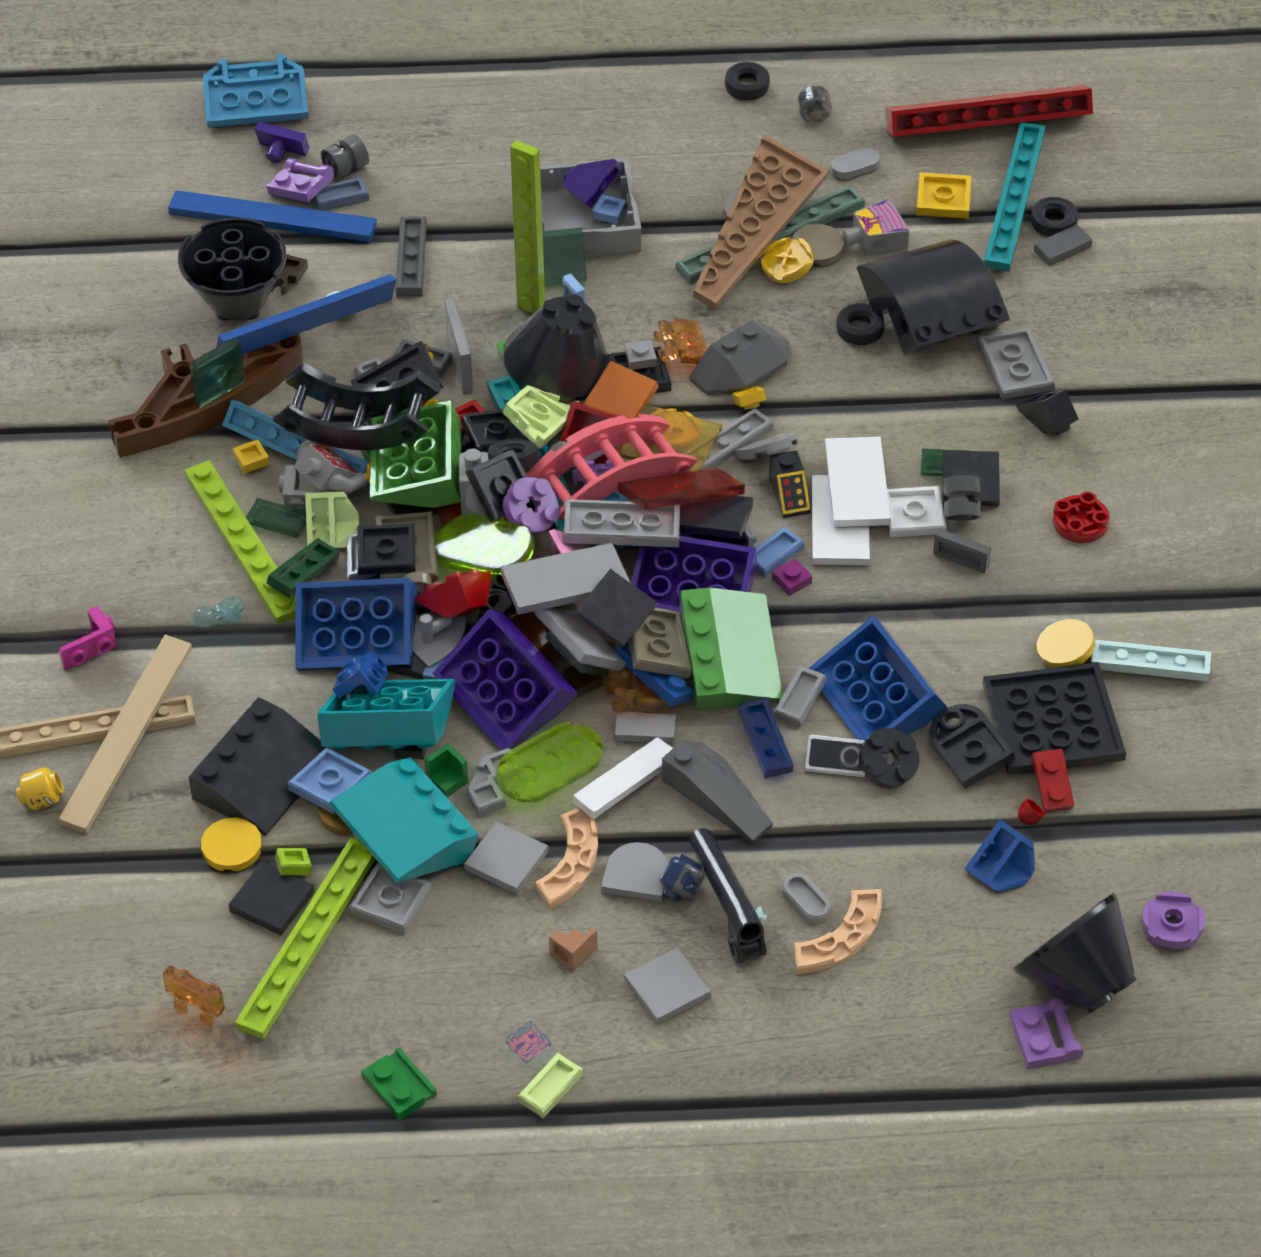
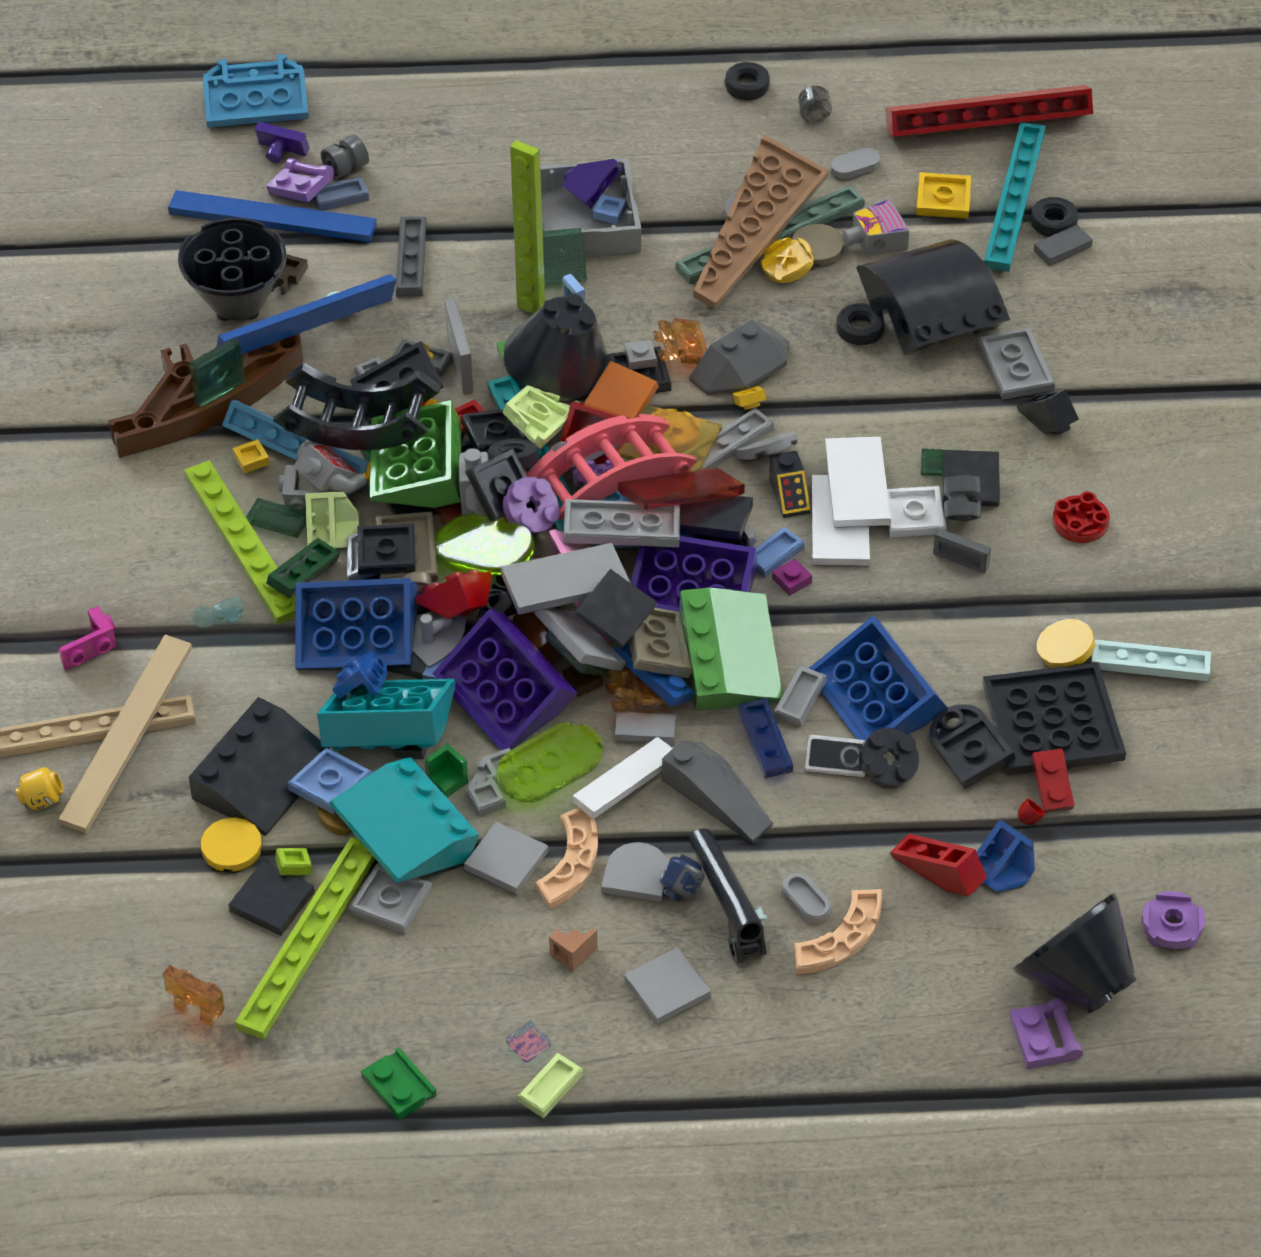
(944, 864): none -> red slope

